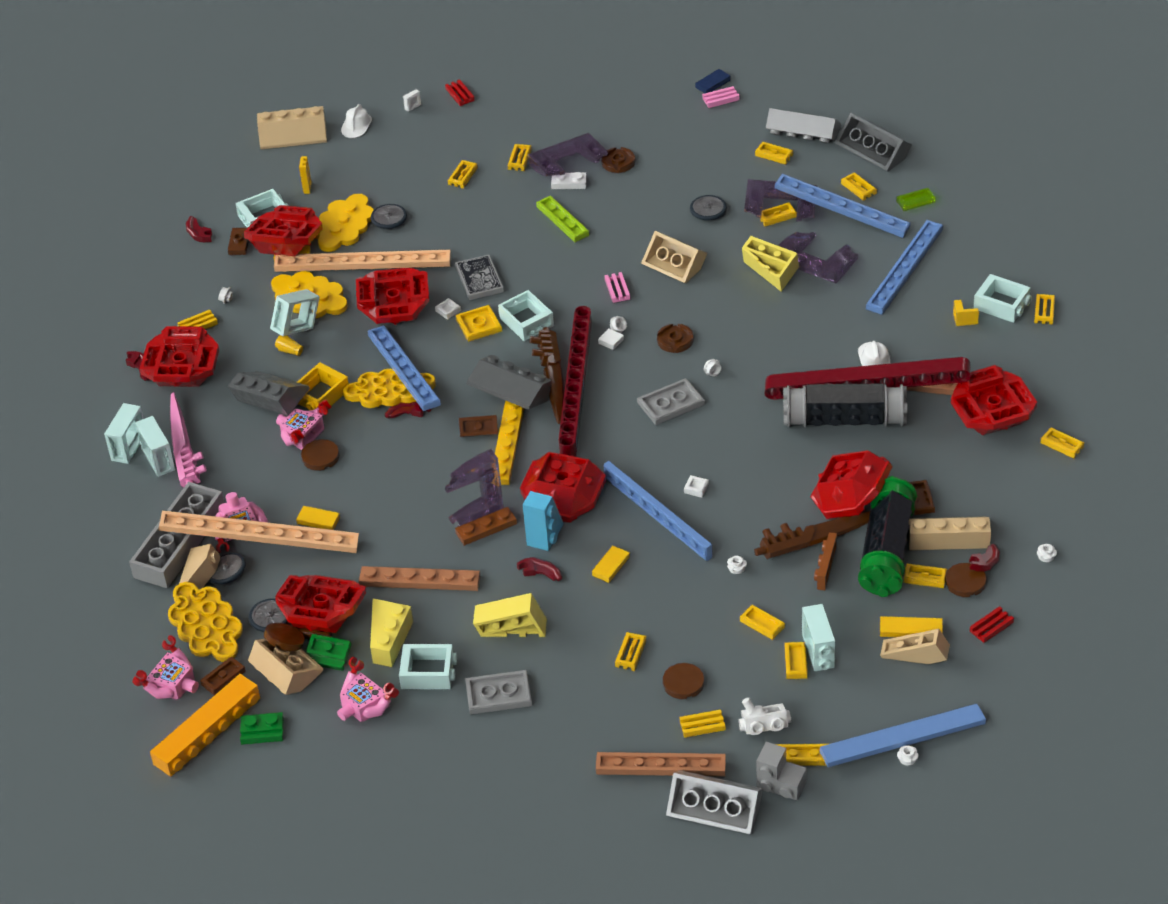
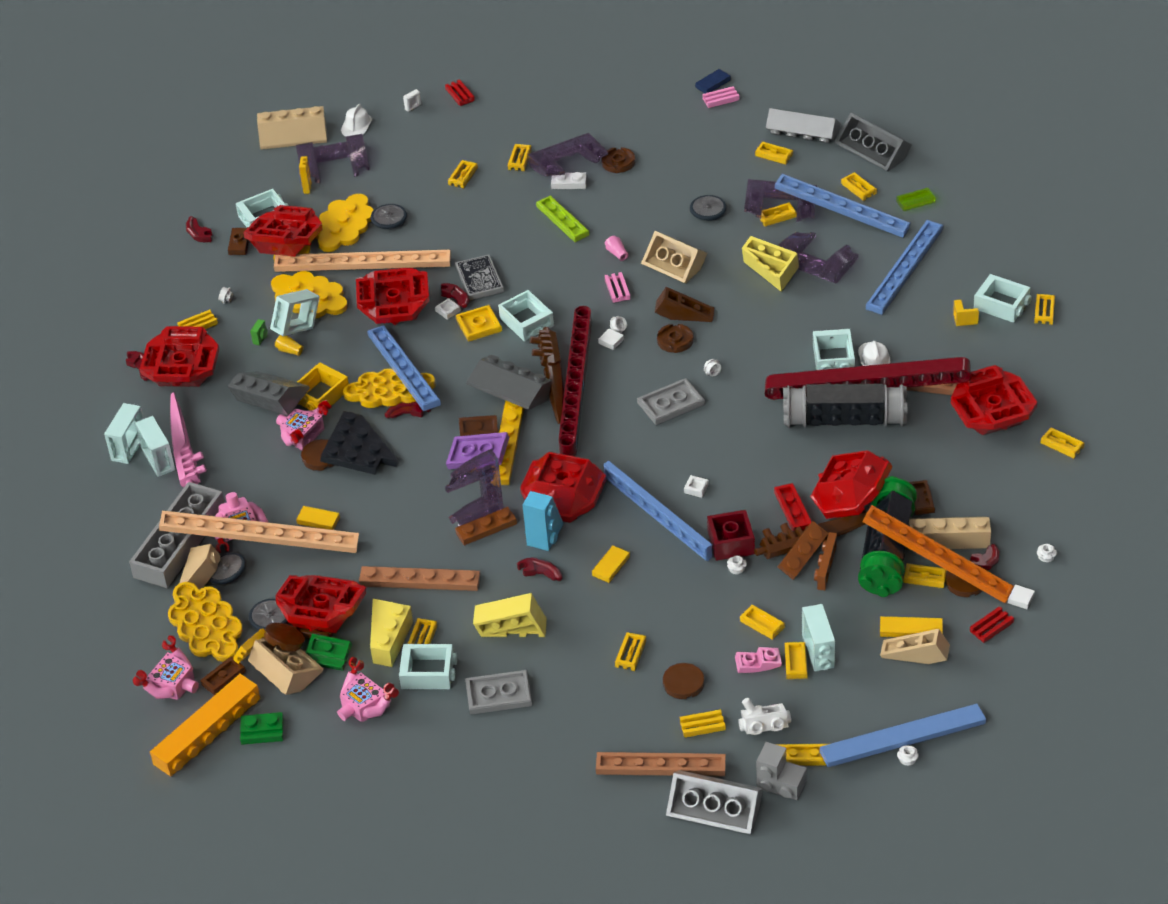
(246, 648): none -> yellow tile
(259, 332): none -> bright green plate
(353, 148): none -> clear purple wedge
(356, 446): none -> black wing
(430, 635): none -> yellow tile
(451, 290): none -> dark red piece
(469, 446): none -> medium lavender plate
(616, 247): none -> bright pink cone
(682, 307): none -> reddish brown slope
(731, 535): none -> dark red brick
(763, 660): none -> bright pink slope
(792, 506): none -> red plate
(802, 550): none -> dark orange plate
(841, 339): none -> light aqua window
(938, 554): none -> orange tile
(1021, 596): none -> white tile

